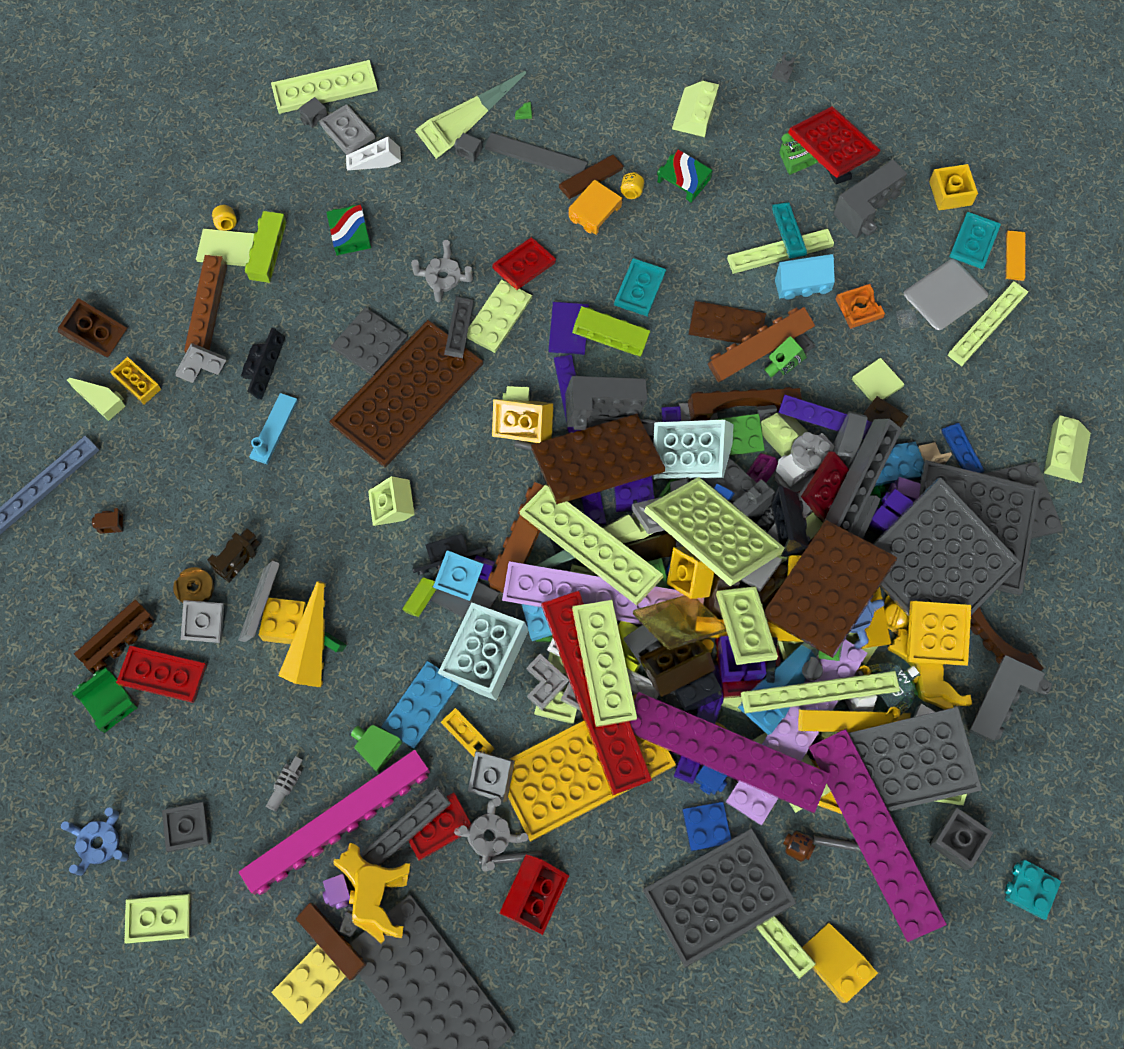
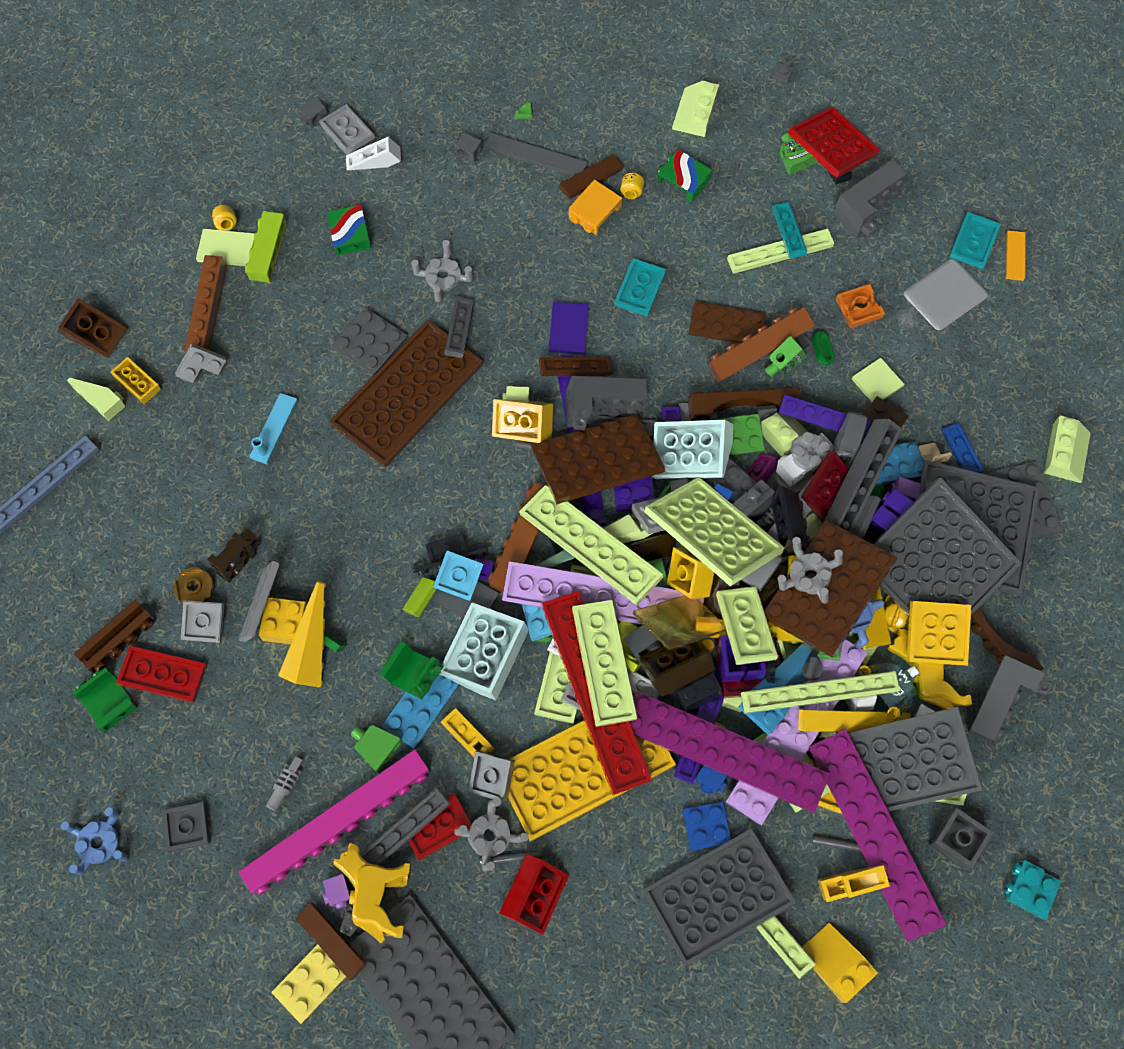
(108, 521): reddish brown brick -> none
(157, 918): yellowish green tile -> none
(261, 363): black bracket -> none
(324, 86): yellowish green plate -> none
(391, 501): yellowish green slope -> none
(411, 671): none -> green panel
(443, 130): yellowish green plate -> none
(498, 316): yellowish green plate -> none
(524, 263): red plate -> none
(550, 680): light grey plate -> none
(575, 366): none -> reddish brown tile
(611, 331): lime brick -> none
(799, 845): reddish brown head -> none
(805, 276): medium azure slope -> none
(806, 562): none -> light grey plate
(823, 348): none -> green tile
(853, 883): none -> yellow slope
(953, 187): yellow brick -> none
(987, 323): yellowish green plate -> none

